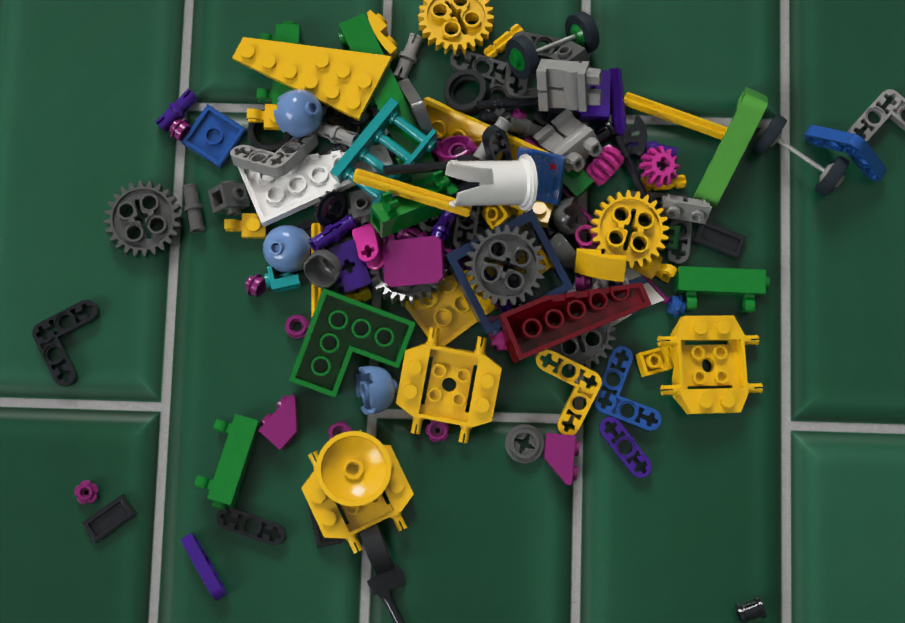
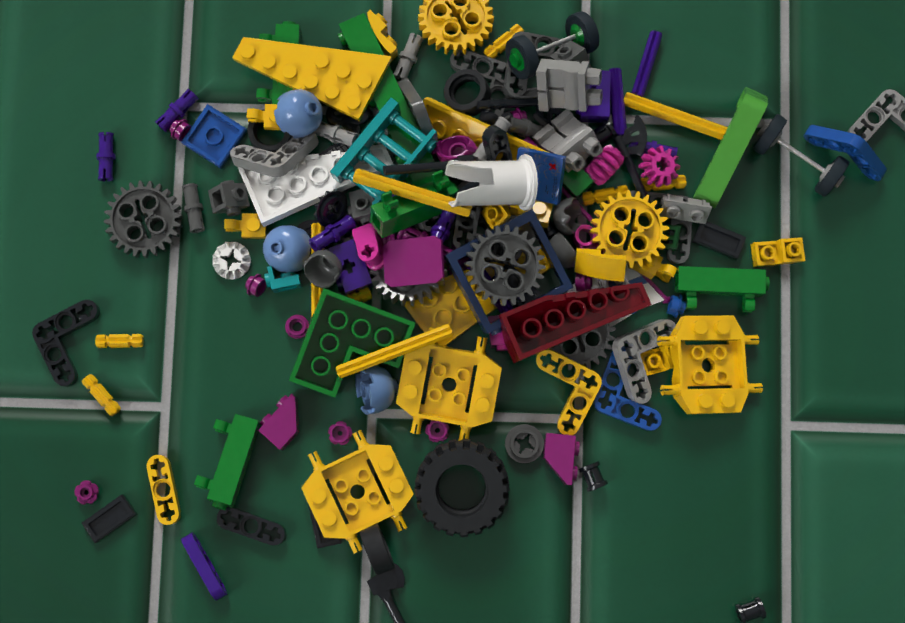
(101, 395): none -> yellow axle
(105, 156): none -> dark purple pin
(119, 340): none -> yellow axle
(160, 509): none -> yellow beam
(237, 269): none -> white gear
(358, 450): yellow dish -> none
(393, 351): none -> yellow axle
(466, 520): none -> black tyre
(589, 478): none -> black bush
(601, 195): none -> yellow axle
(631, 465): dark purple beam -> none
(634, 349): none -> light grey beam
(647, 63): none -> dark purple axle
(777, 252): none -> yellow slope

